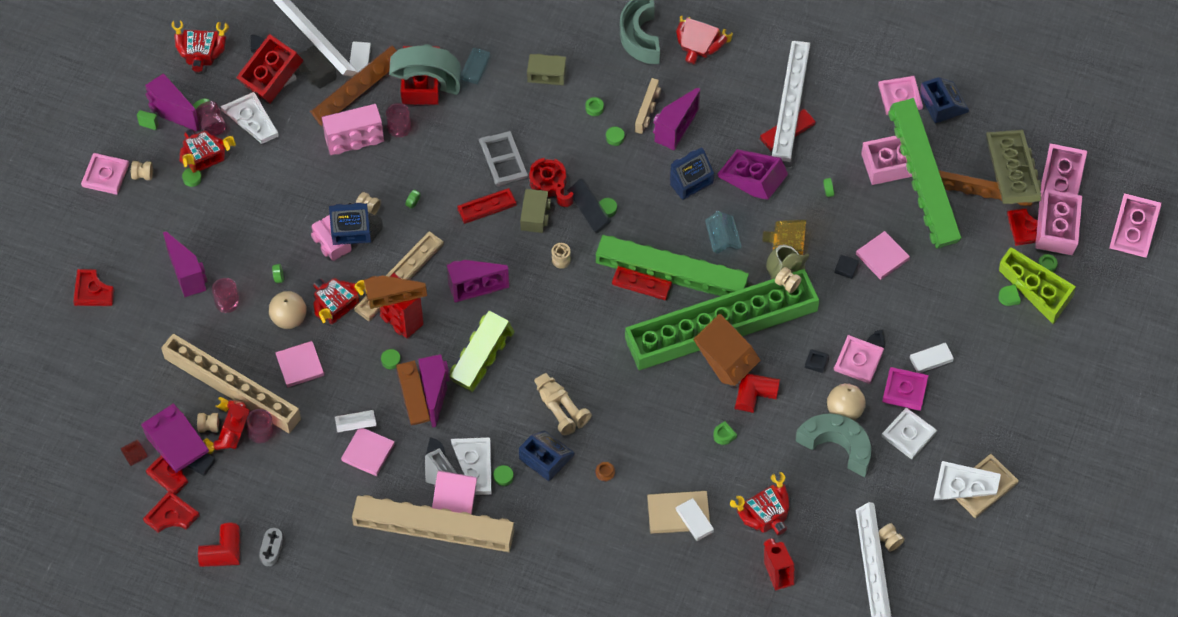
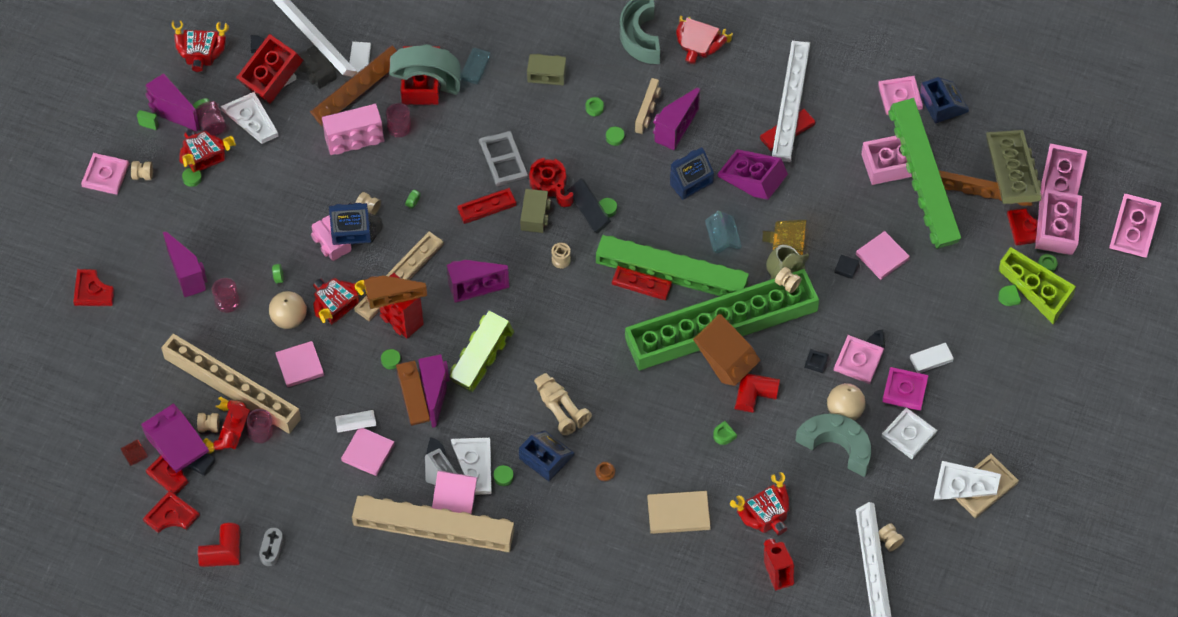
(694, 519): white tile -> none
(828, 187): bright green tile -> none

